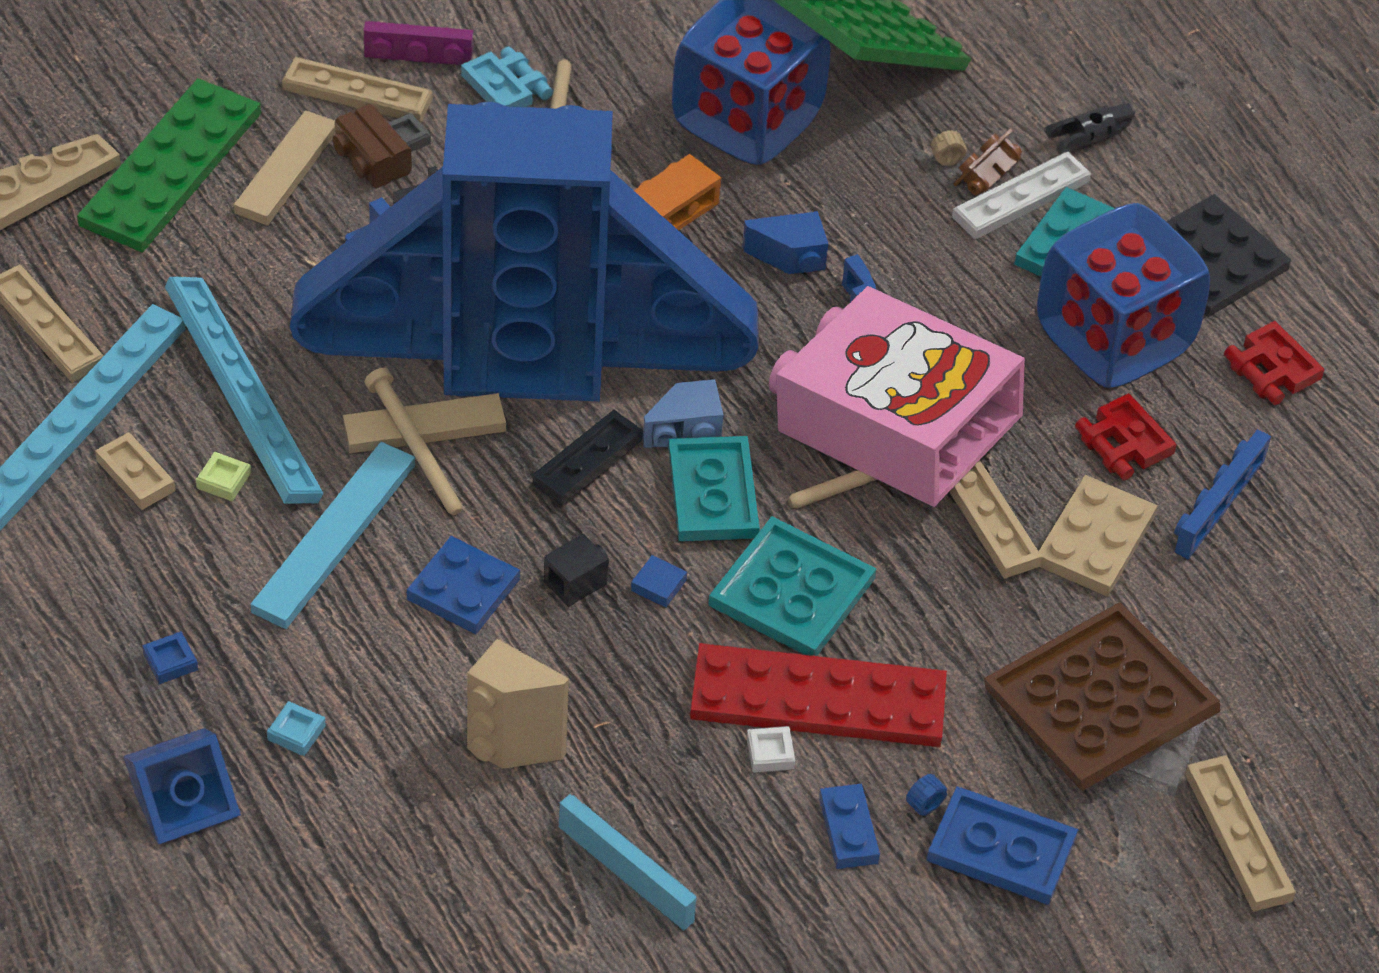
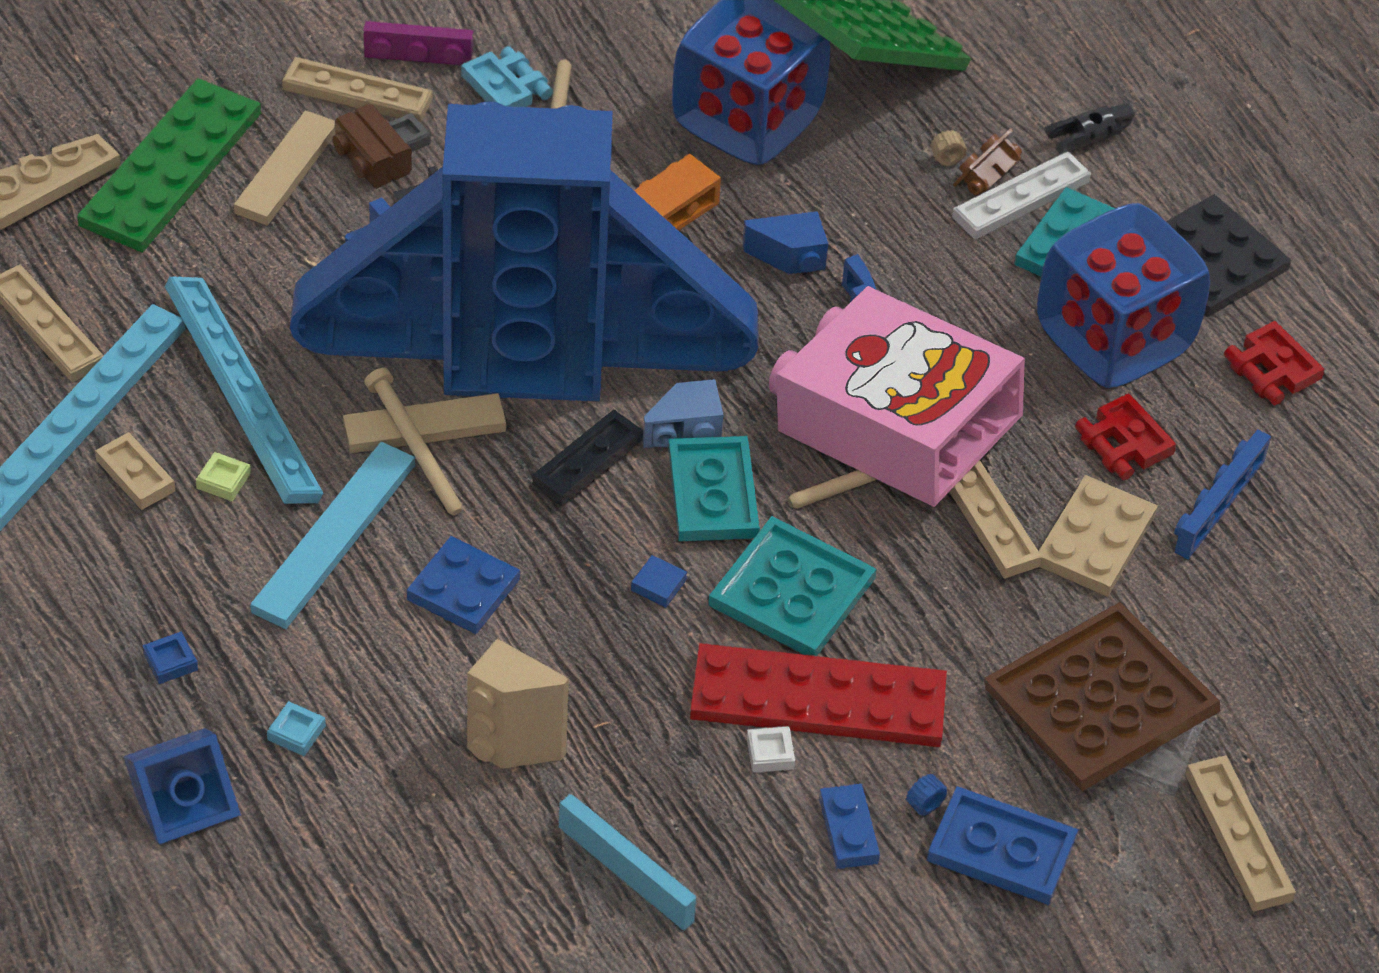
(576, 569): black brick -> none

